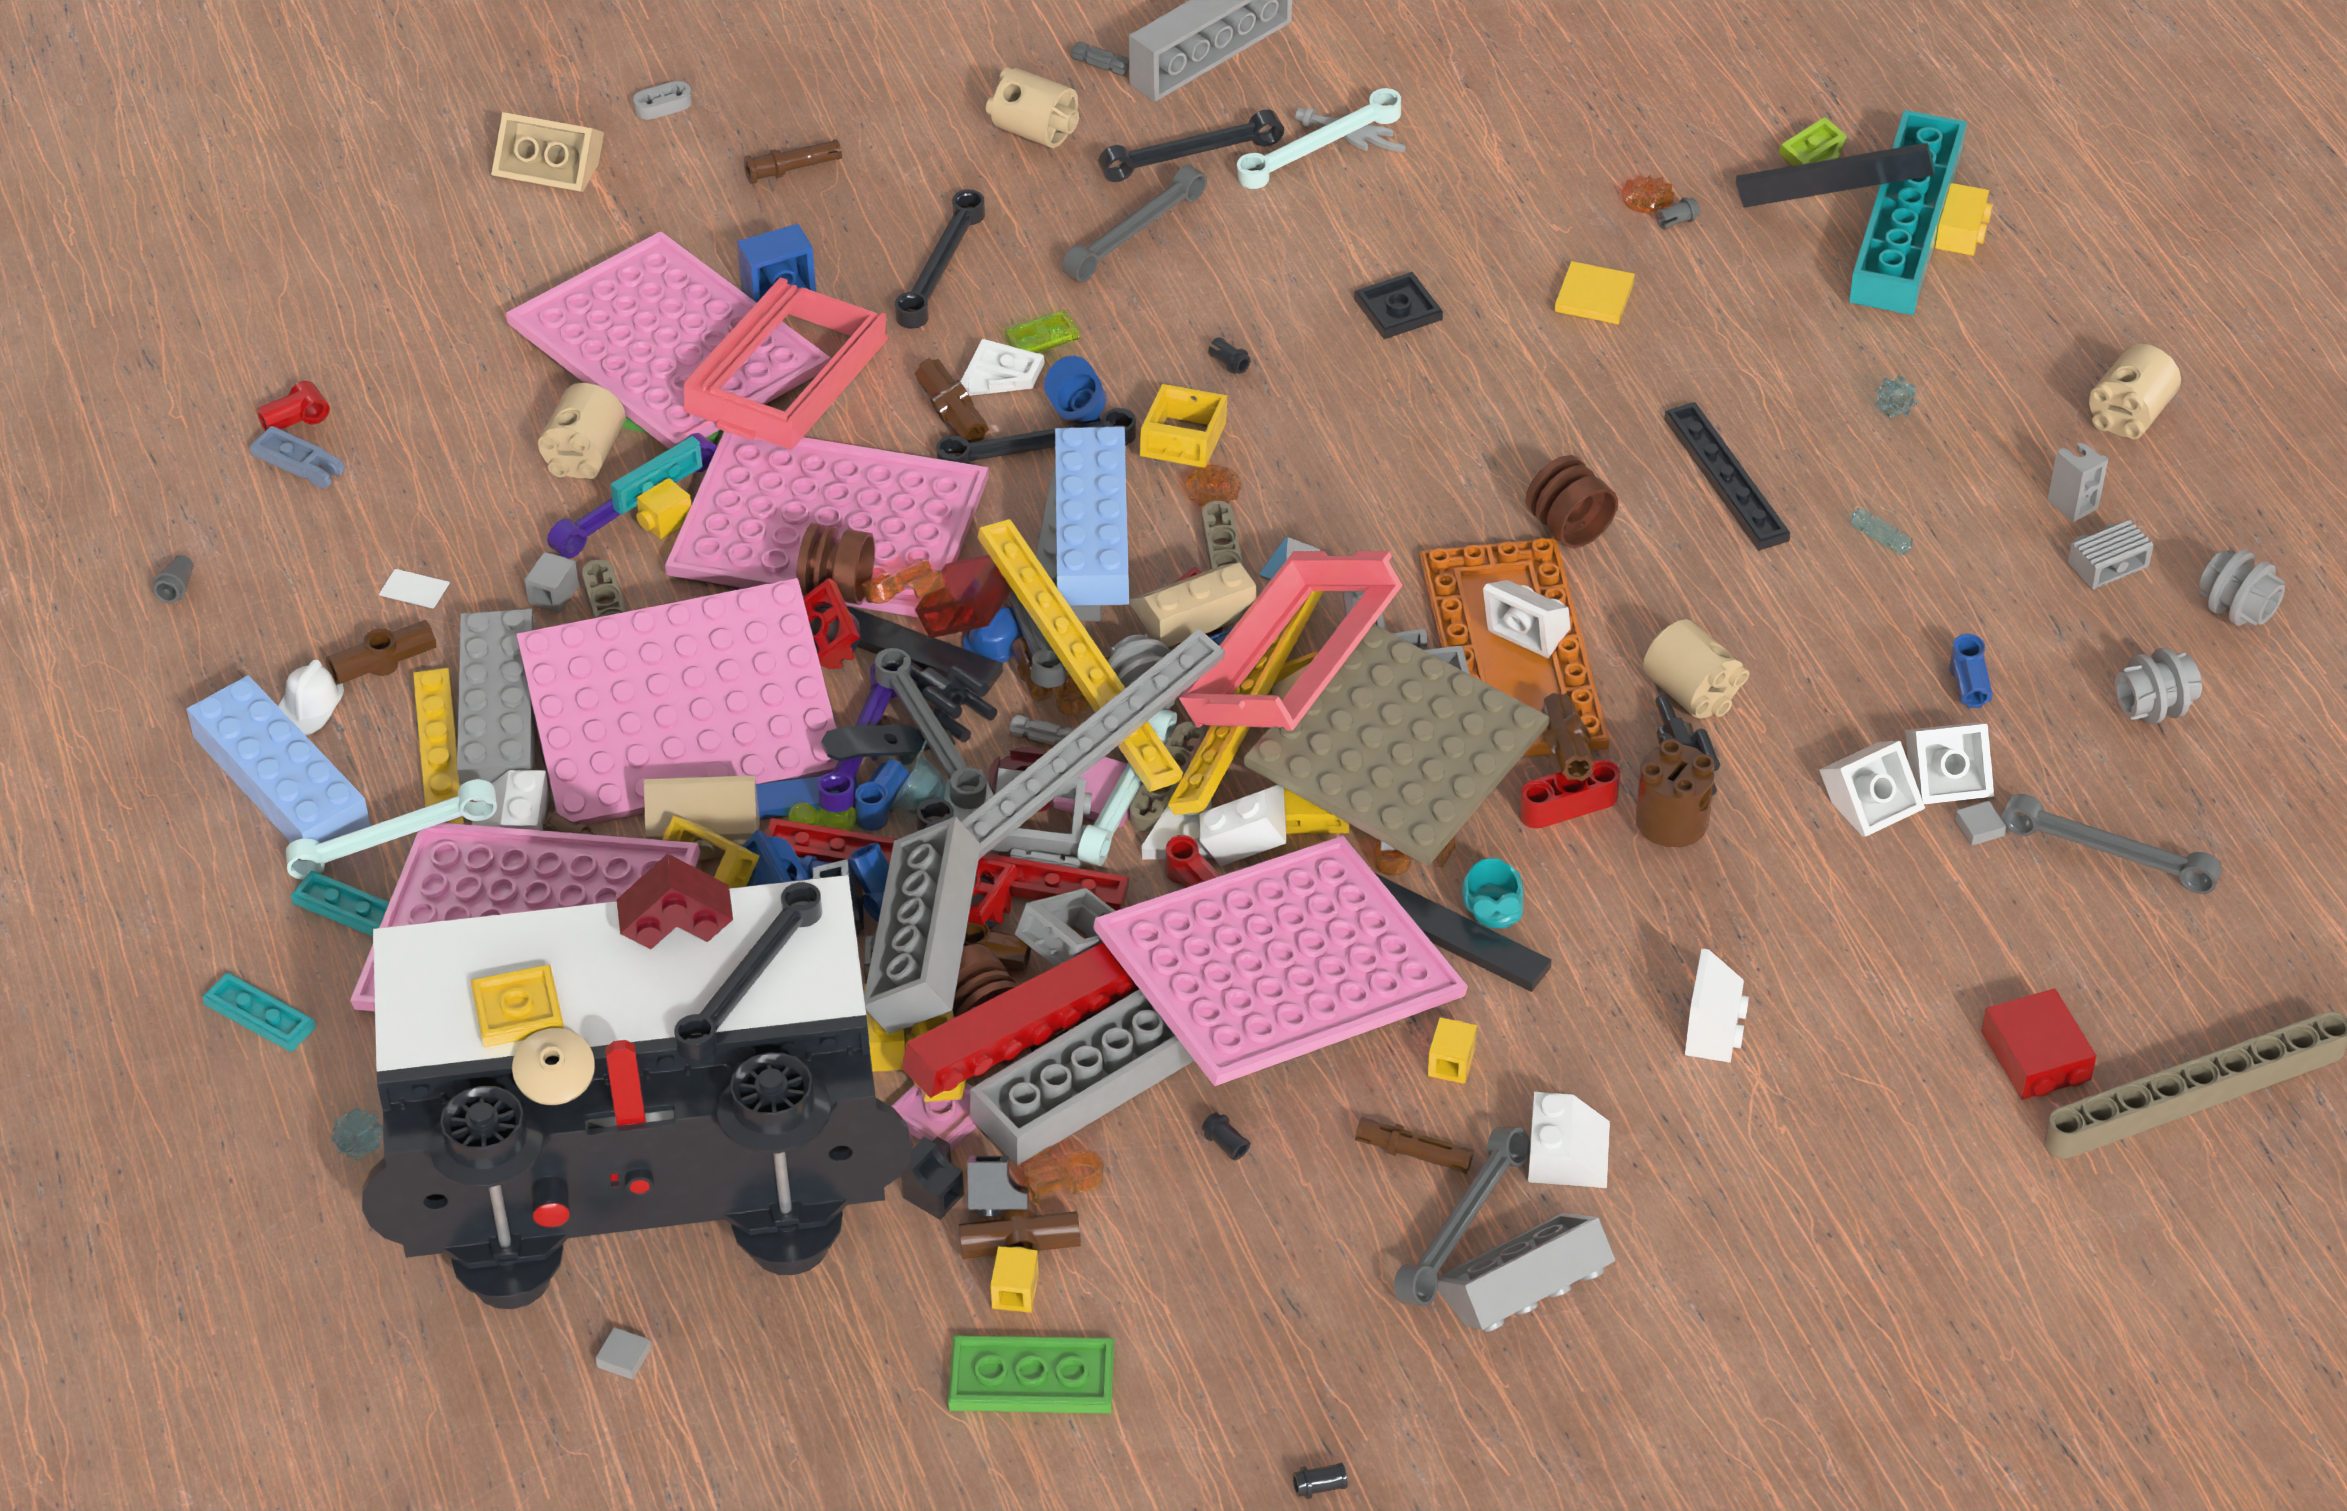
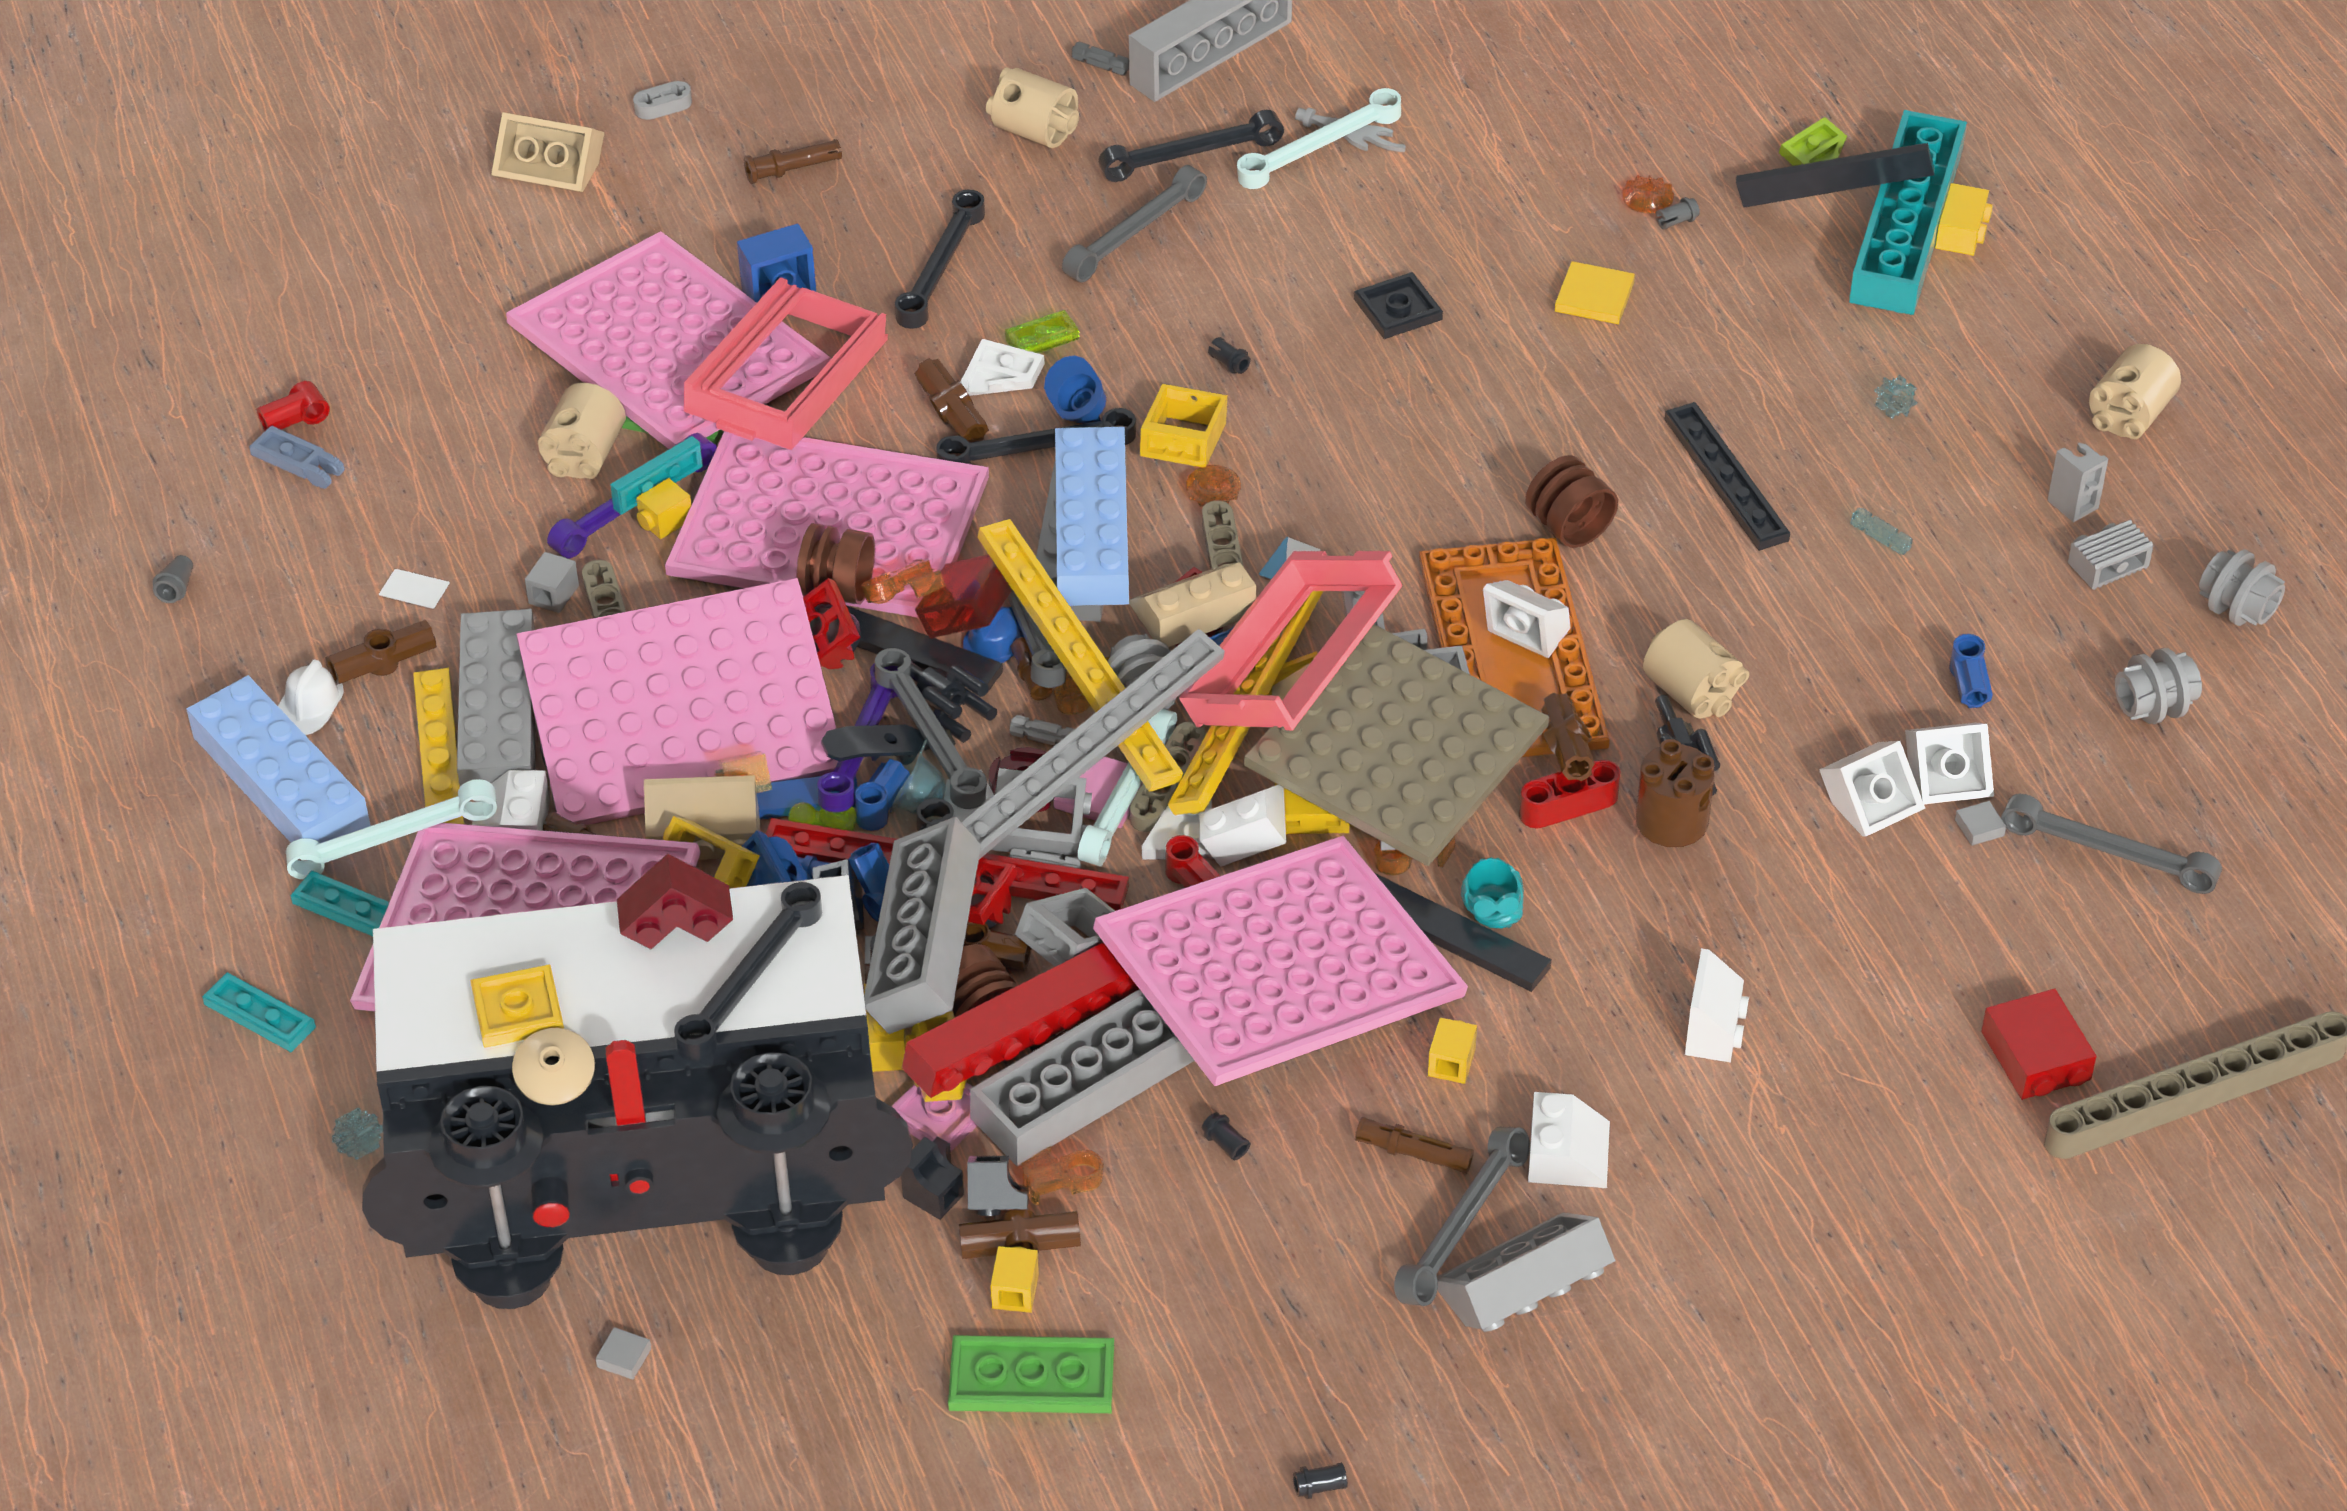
(747, 765): none -> clear yellow brick

